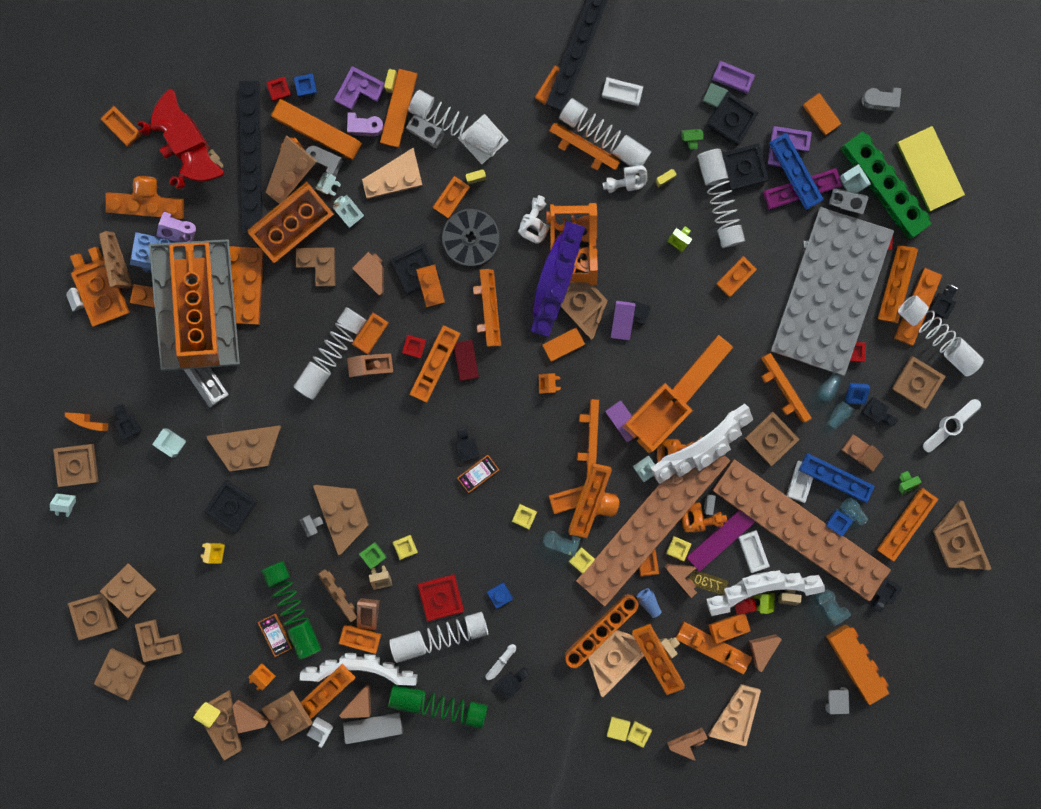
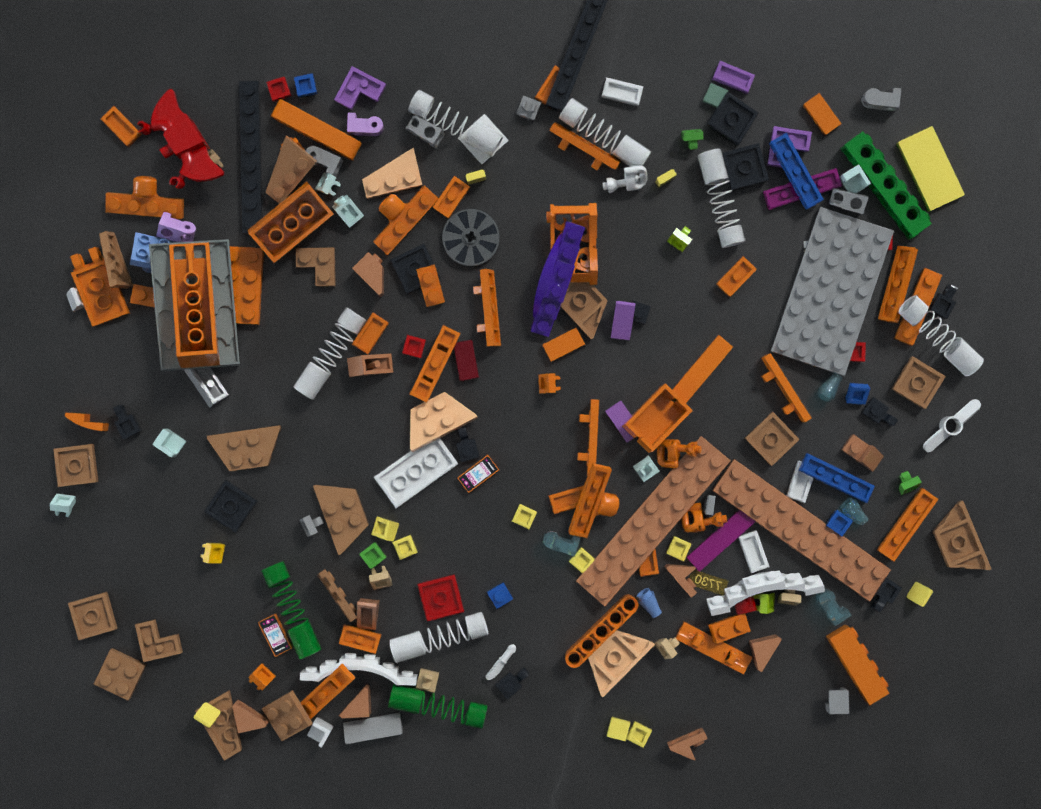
(128, 590): medium nougat plate -> none
(385, 529): none -> light yellow slope
(390, 80): light yellow tile -> none
(398, 108): orange tile -> none
(402, 217): none -> orange plate
(415, 471): none -> white tile
(427, 680): none -> tan tile
(436, 419): none -> light nougat wing
(528, 108): none -> light grey tile
(531, 221): white piece -> none
(658, 659): orange plate -> none
(706, 449): white piece -> none
(737, 717): light nougat wing -> none
(840, 414): clear light blue cone -> none
(919, 594): none -> light yellow slope

